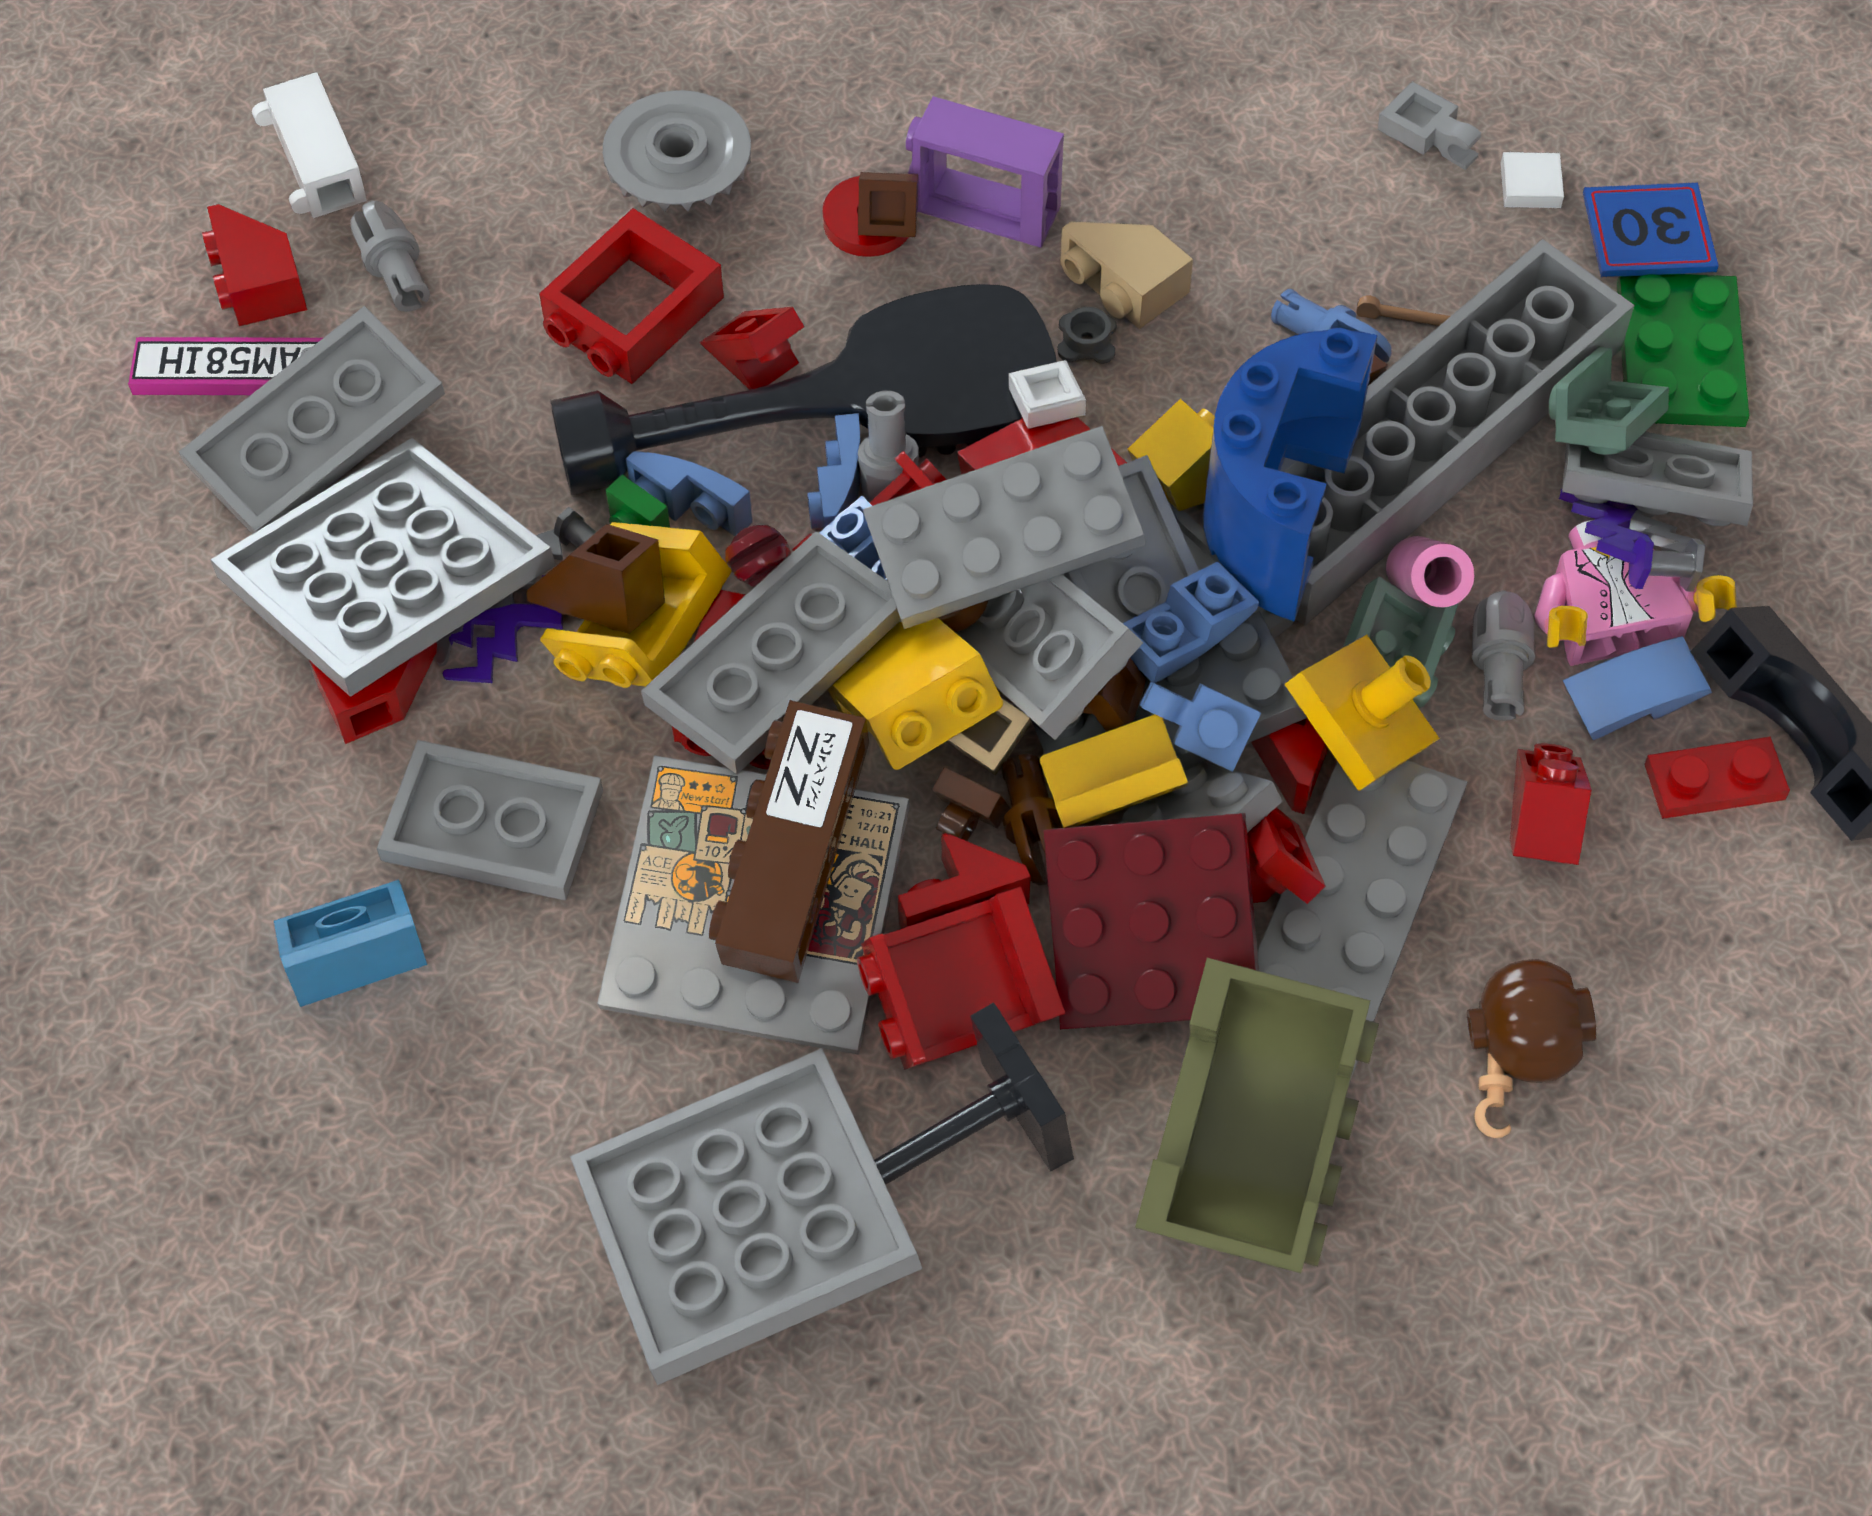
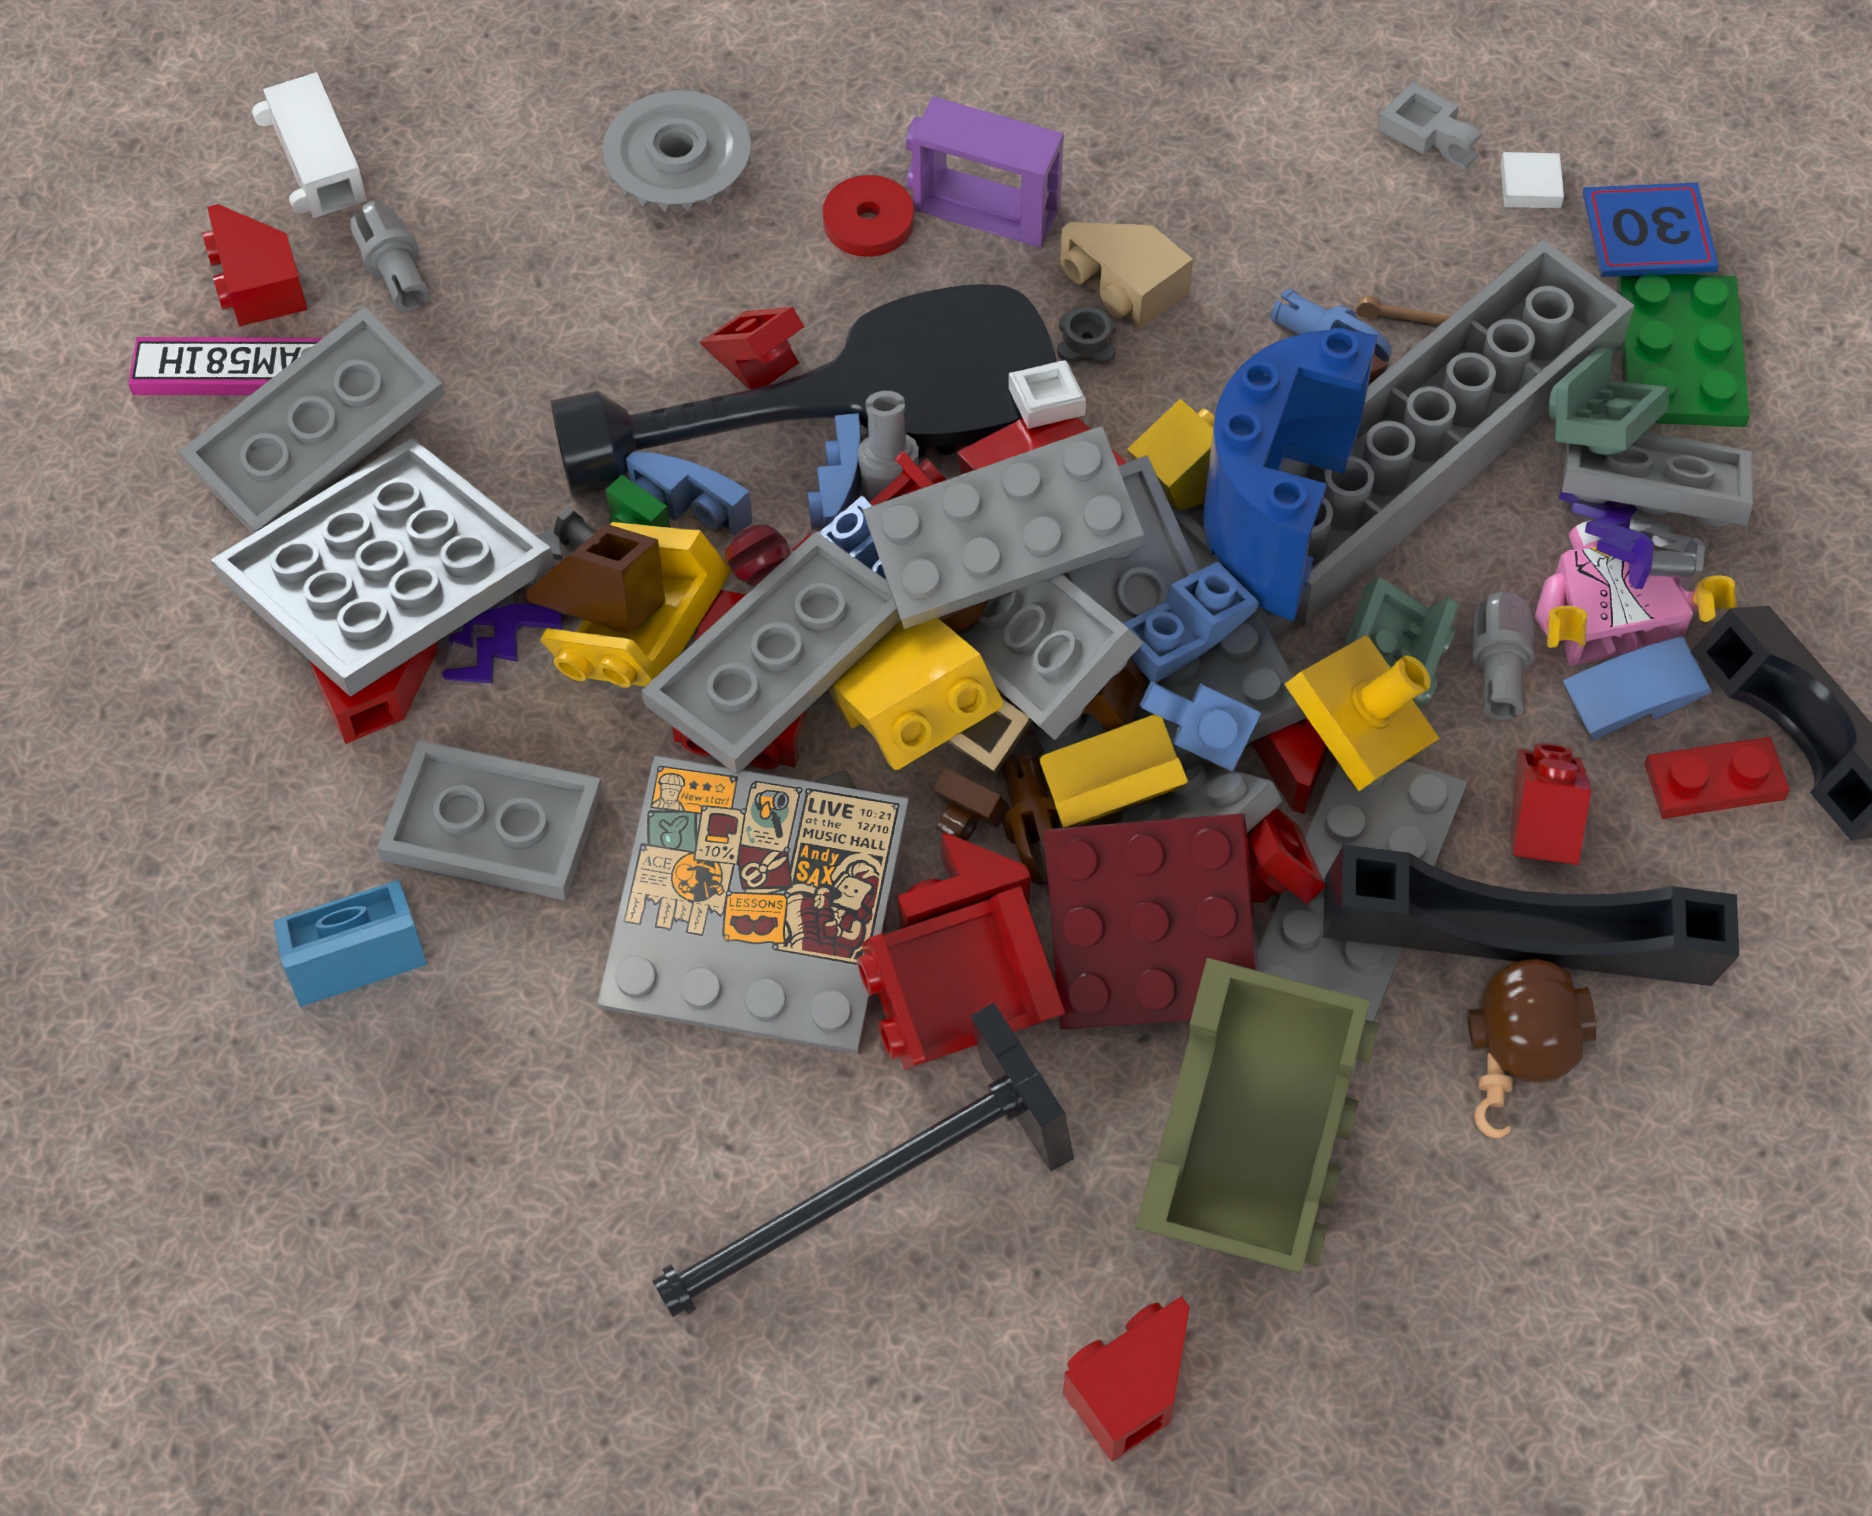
(659, 252): red window -> none
(743, 1215): light grey plate -> none
(791, 841): reddish brown brick -> none
(888, 204): reddish brown tile -> none
(1131, 1383): none -> red slope
(1447, 572): bright pink brick -> none
(1643, 934): none -> black arch

